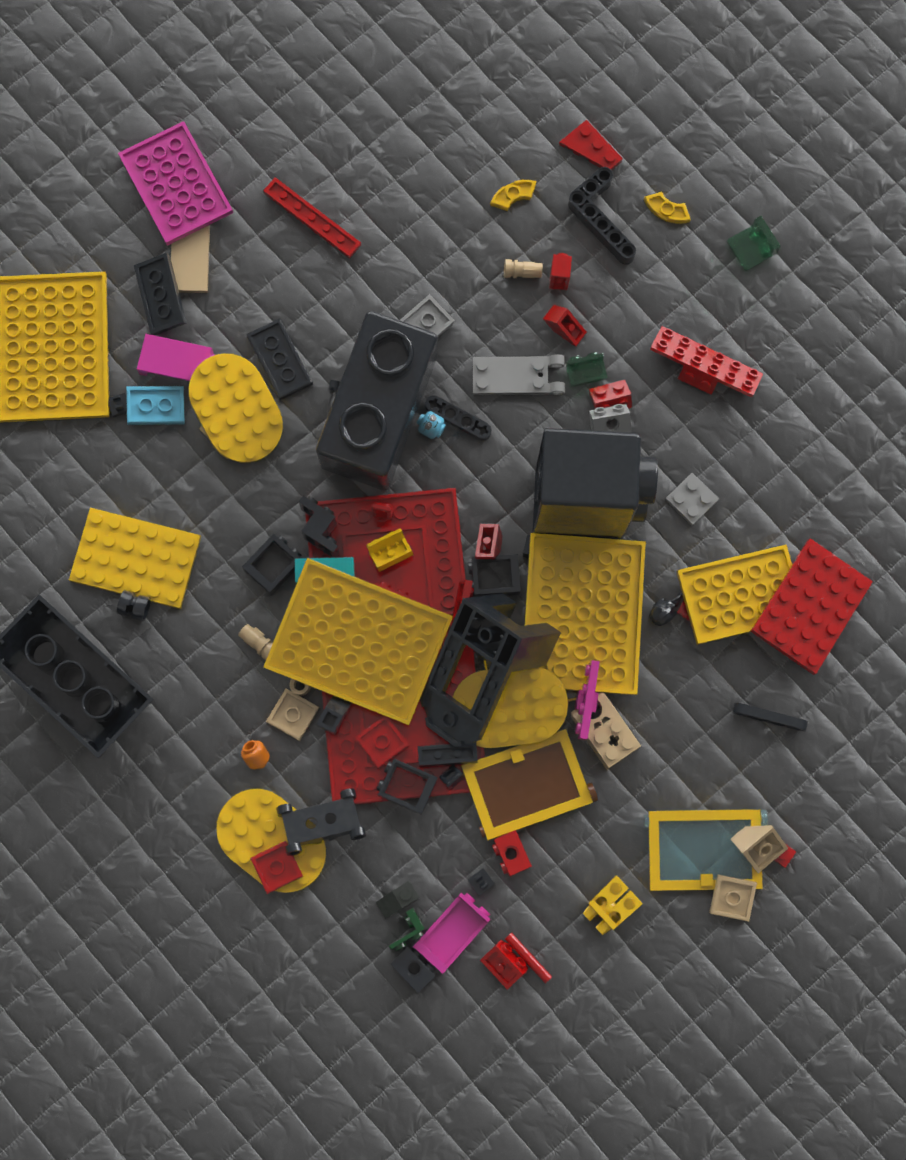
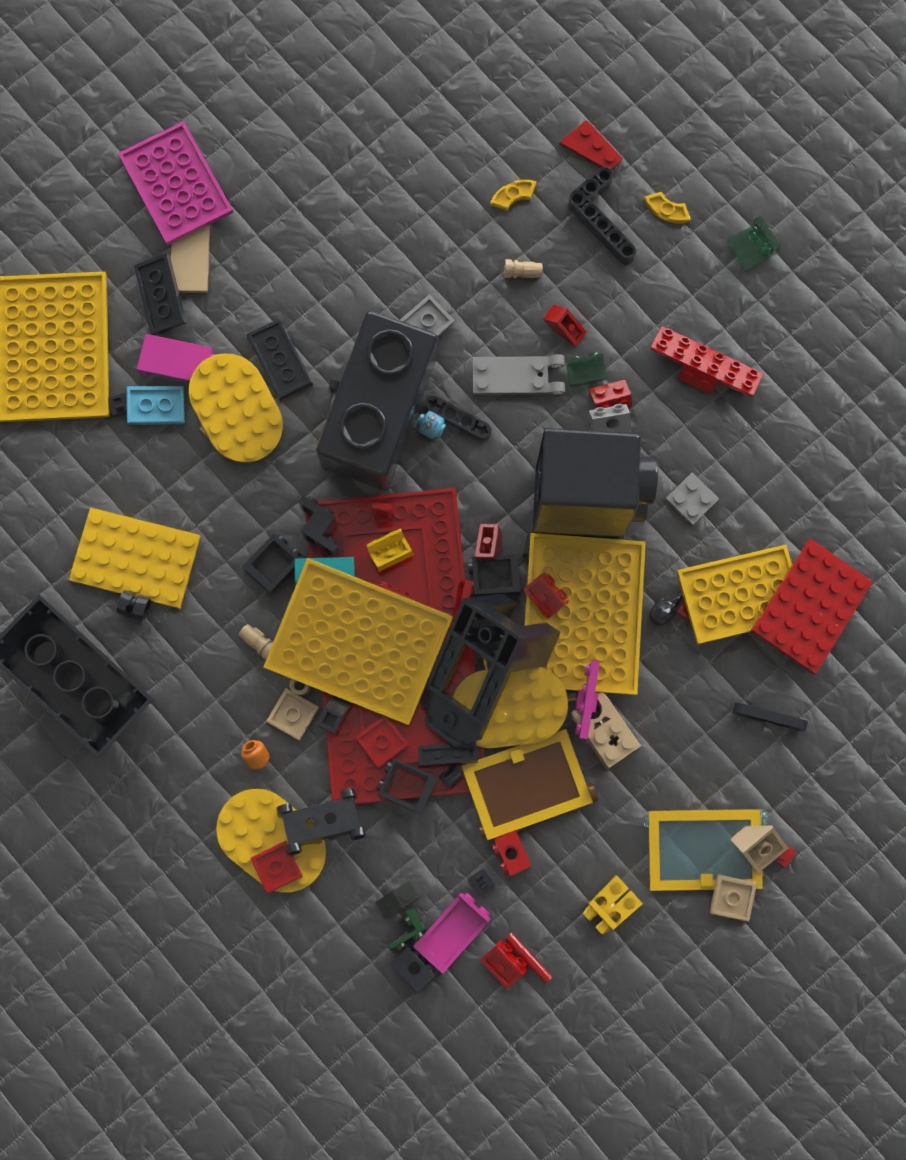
(312, 217): red plate -> none
(546, 595): none -> red bracket
(560, 271): red brick -> none

